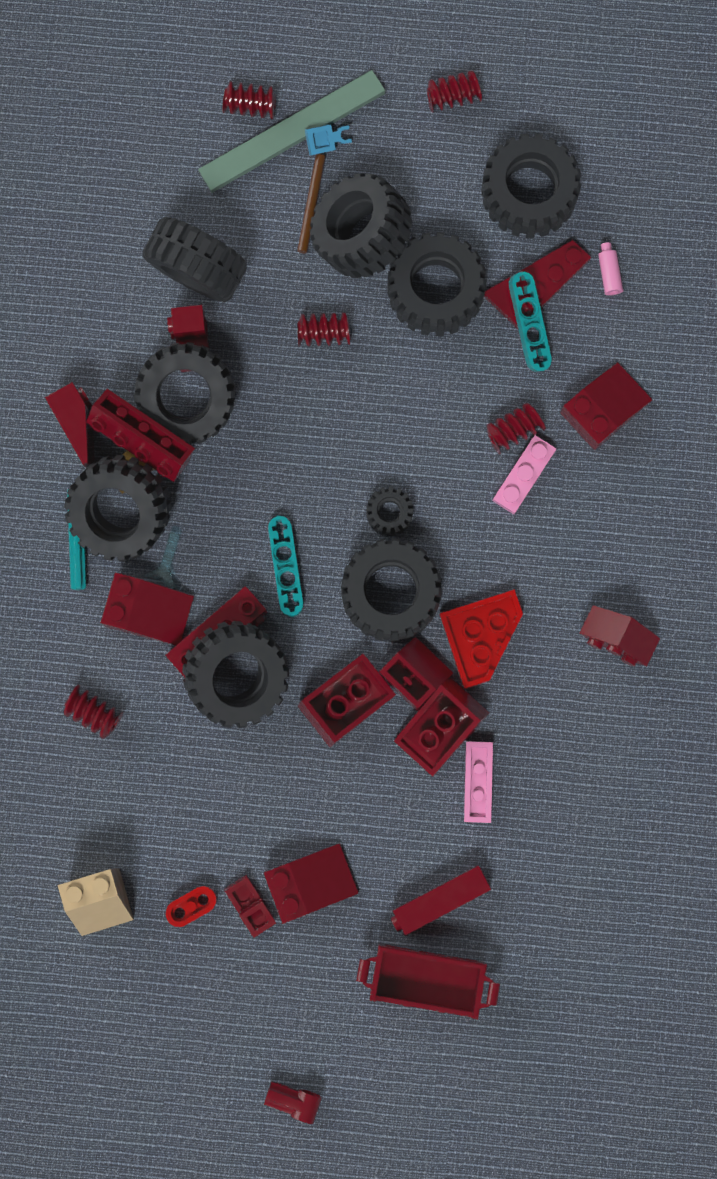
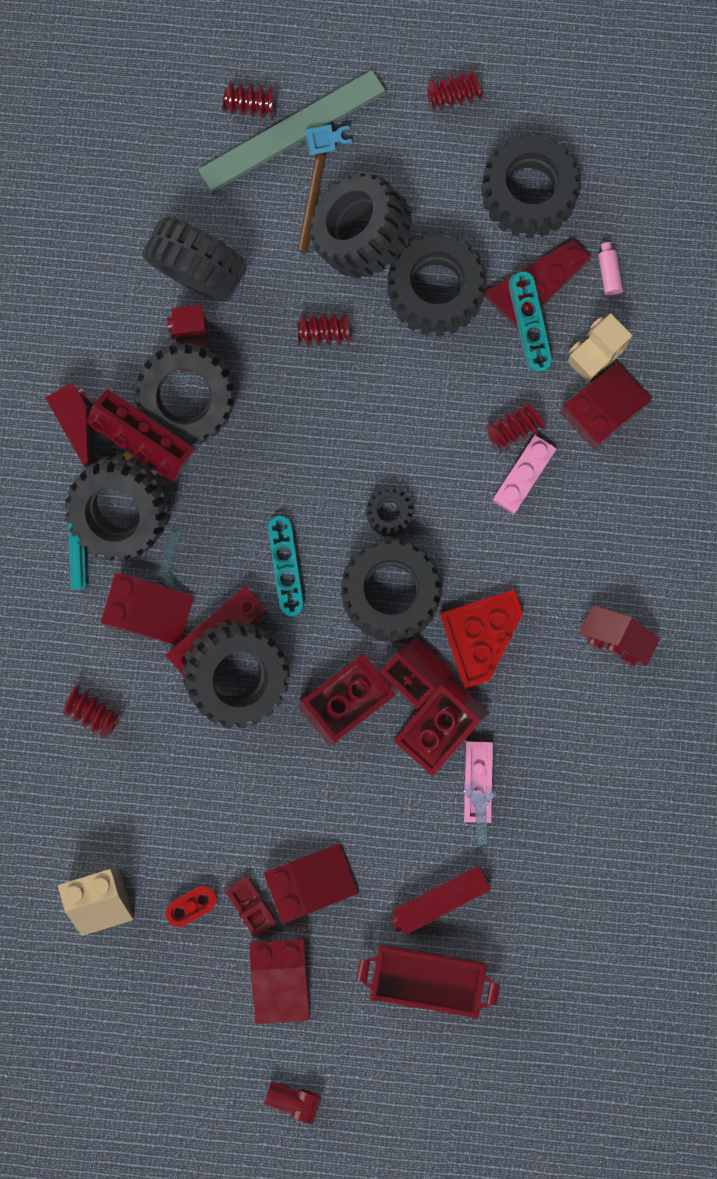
(279, 980): none -> dark red slope
(480, 803): none -> clear light blue piece
(605, 343): none -> tan brick

